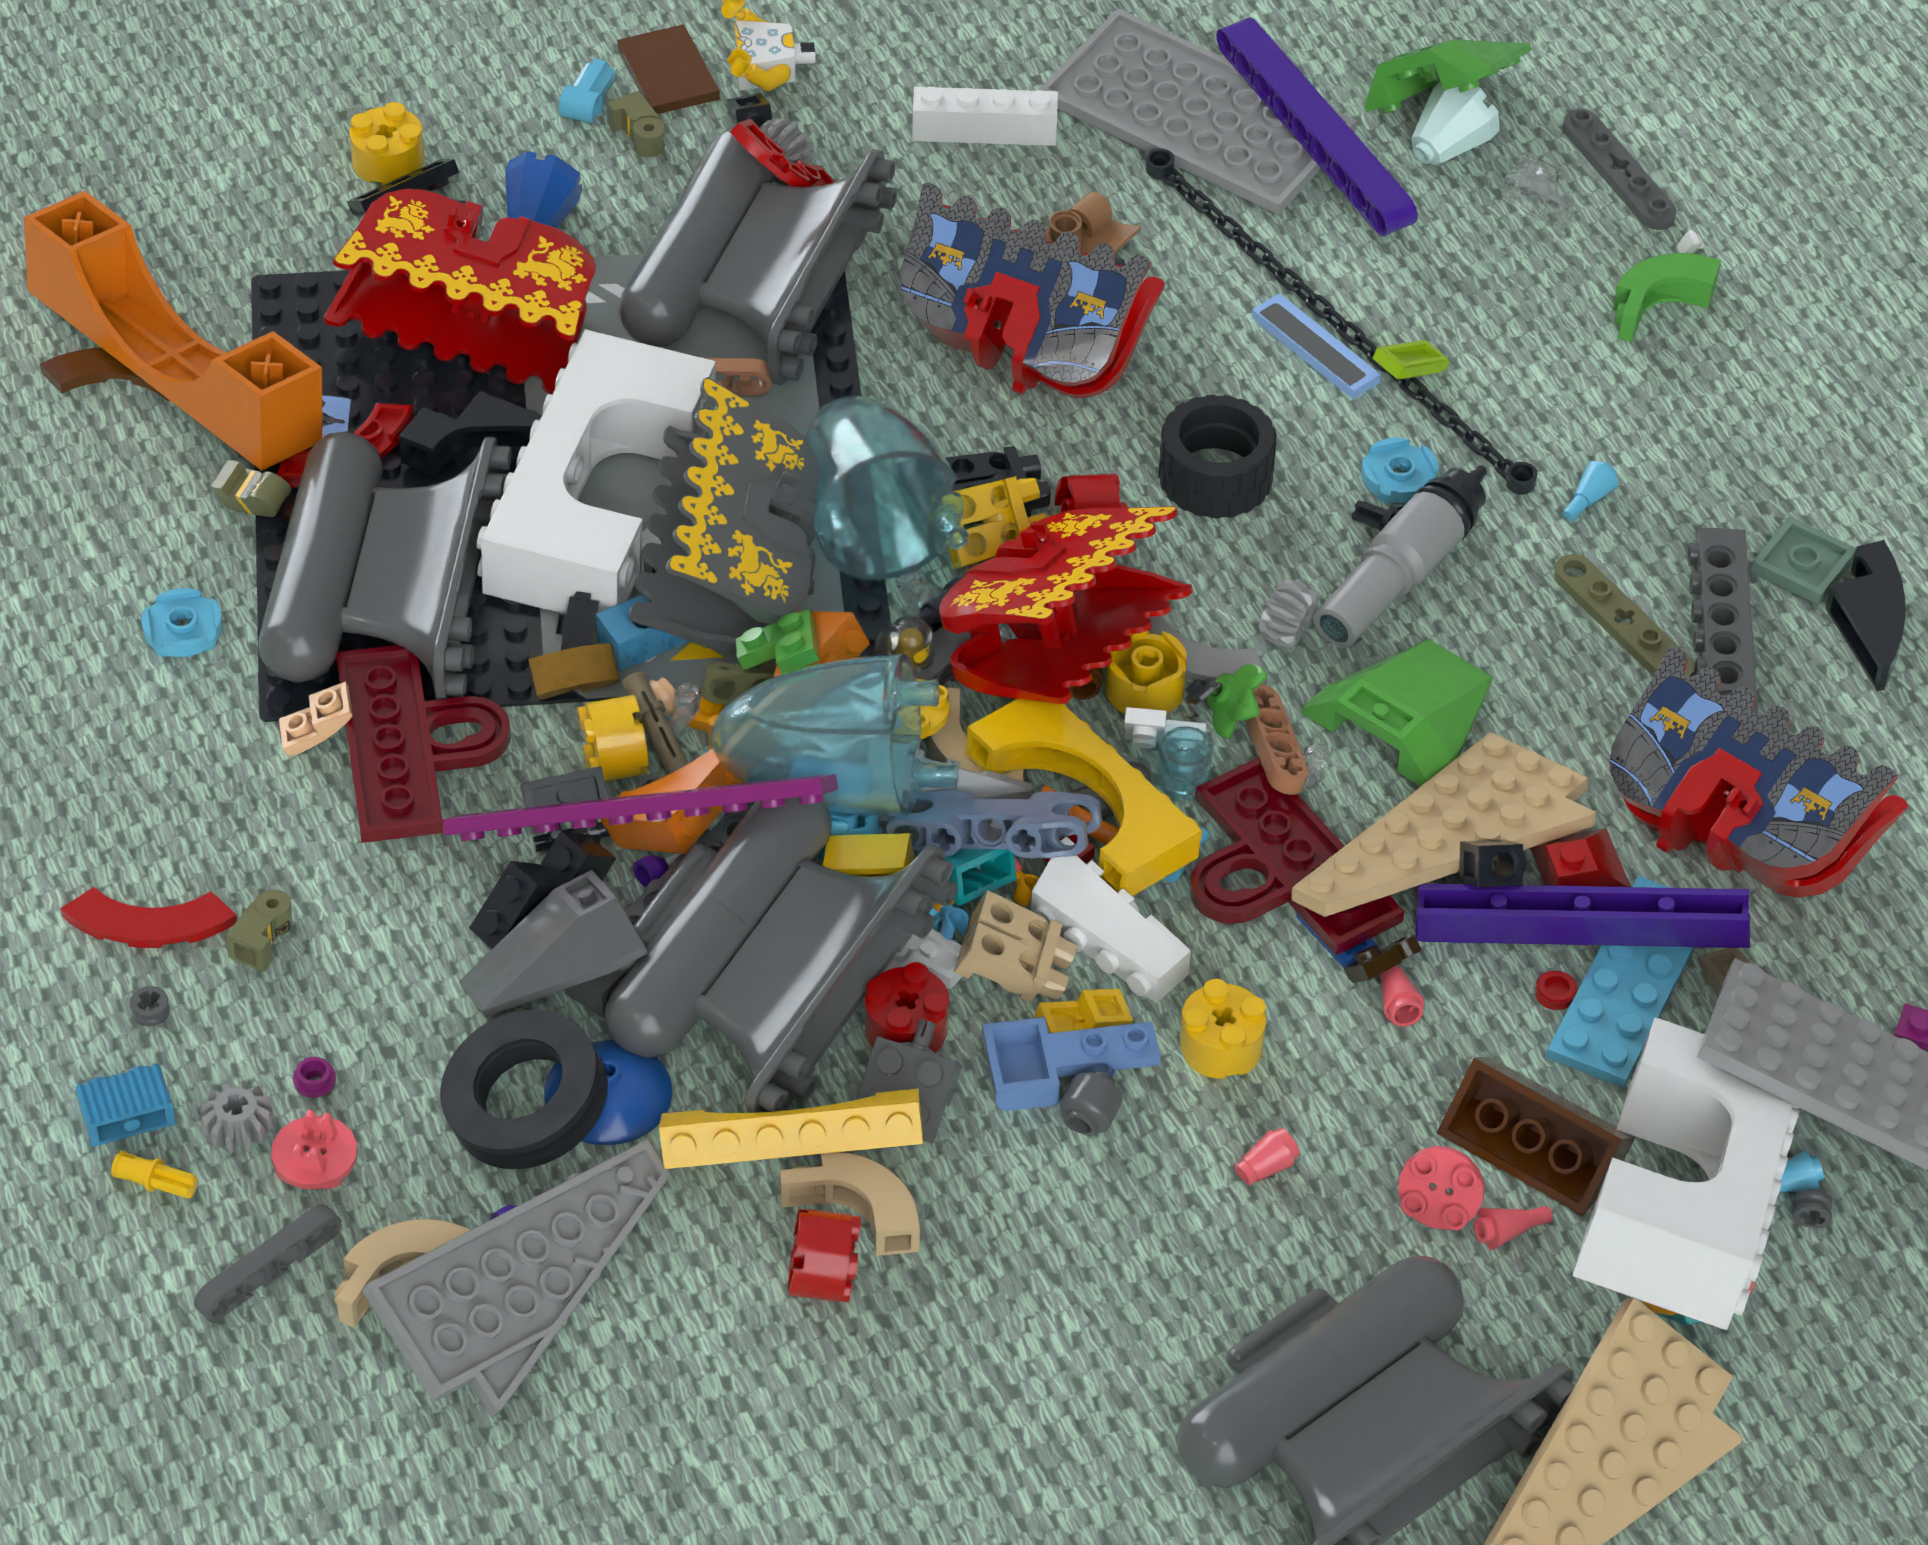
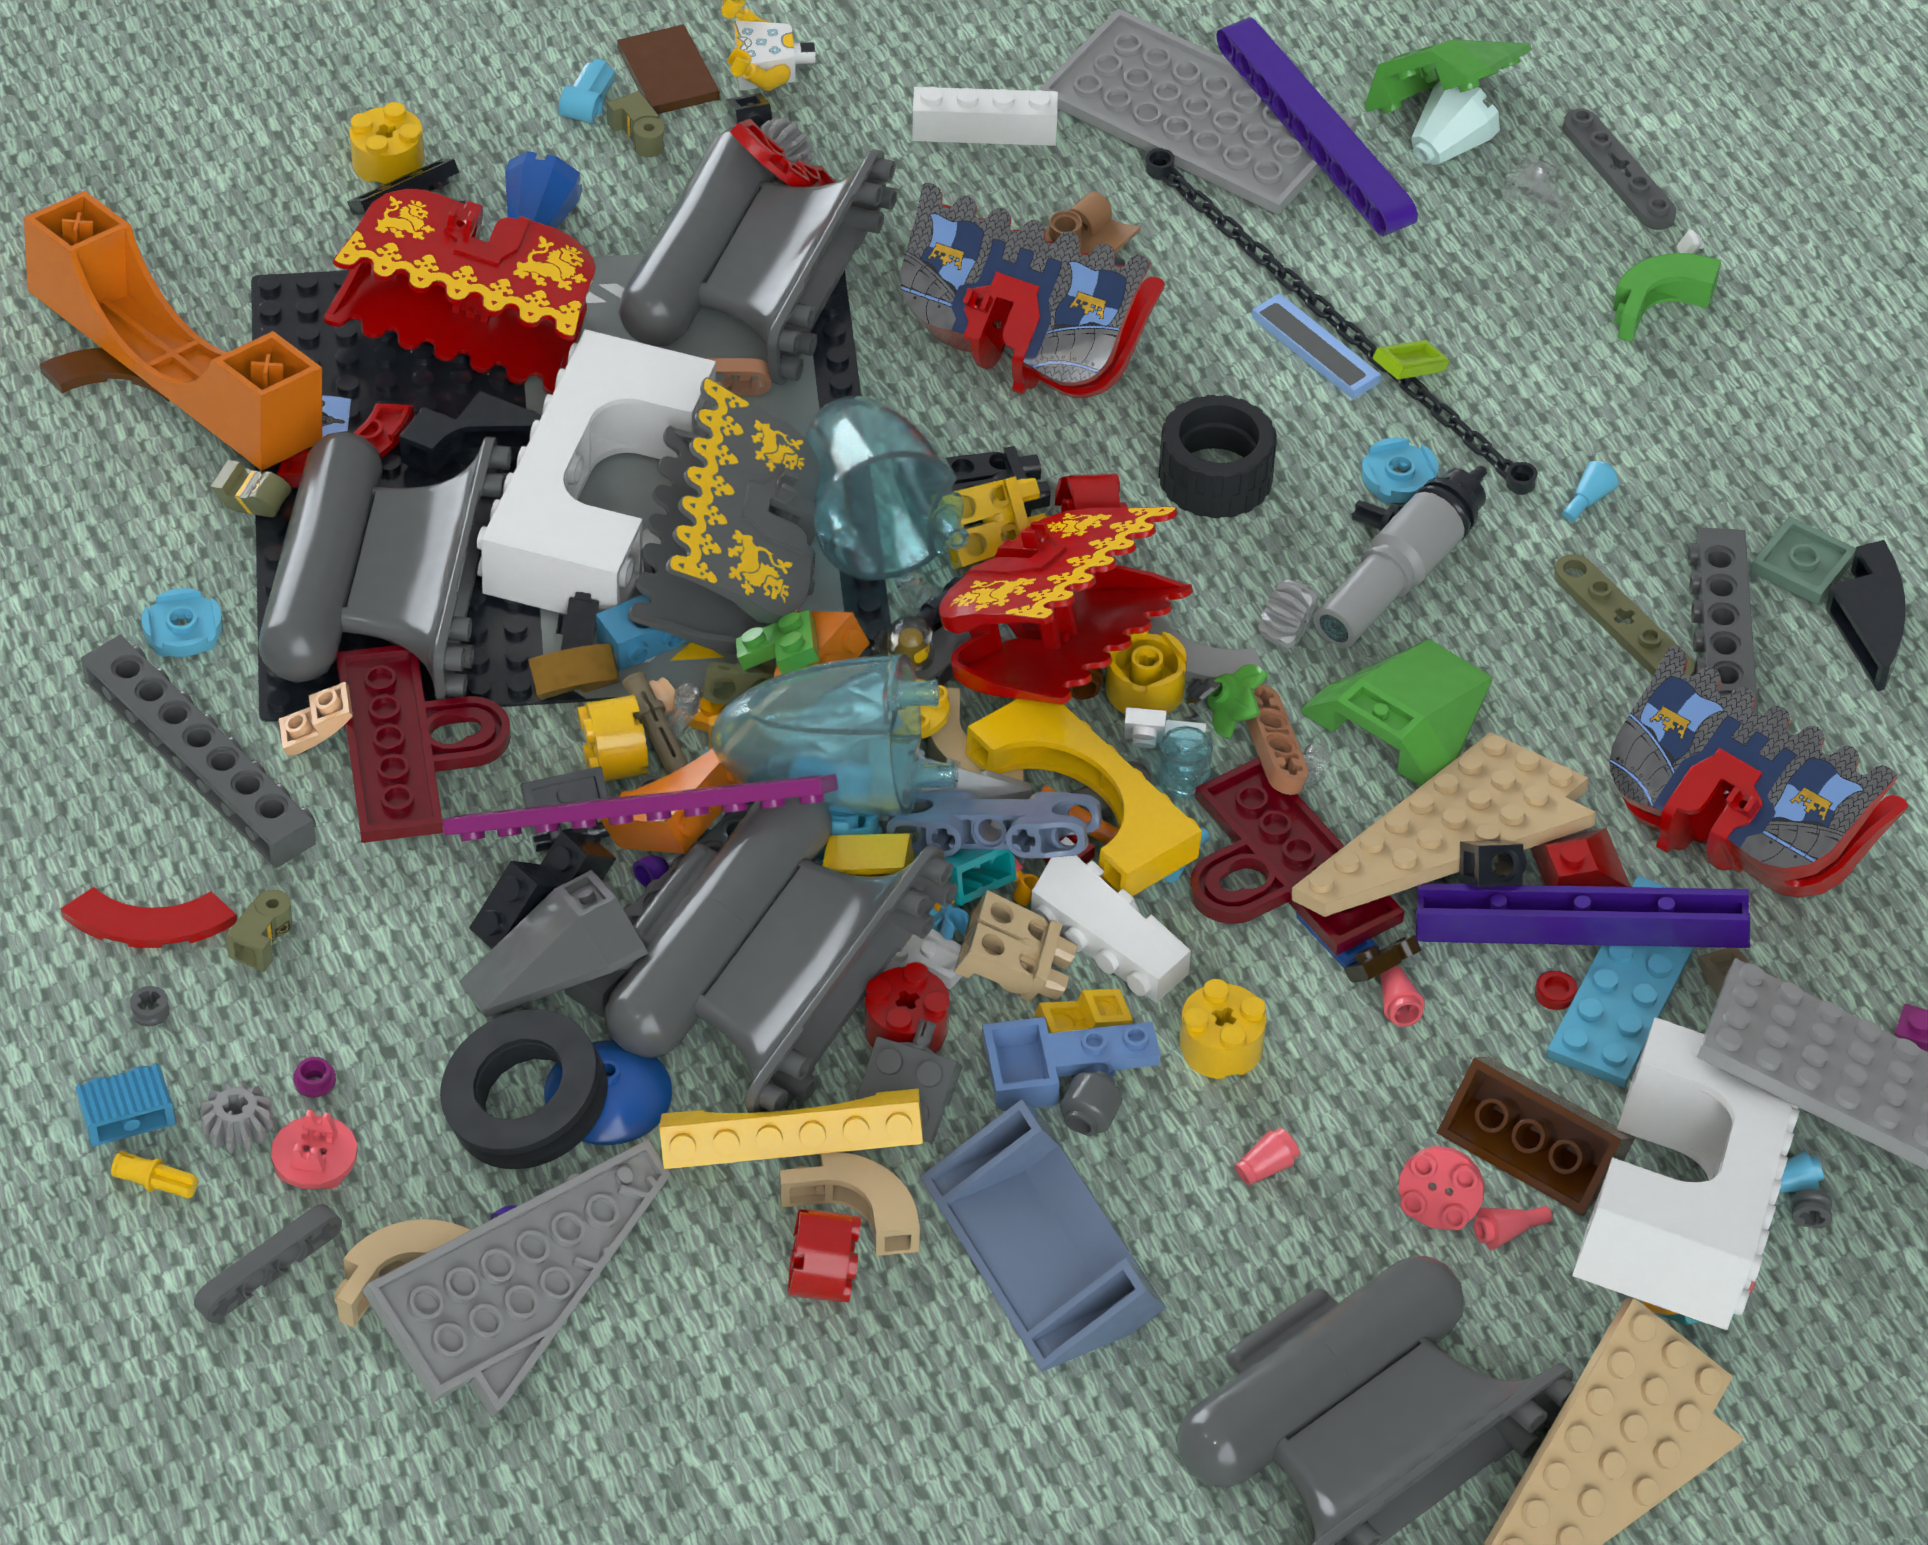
(199, 751): none -> dark grey brick
(1041, 1239): none -> sand blue slope

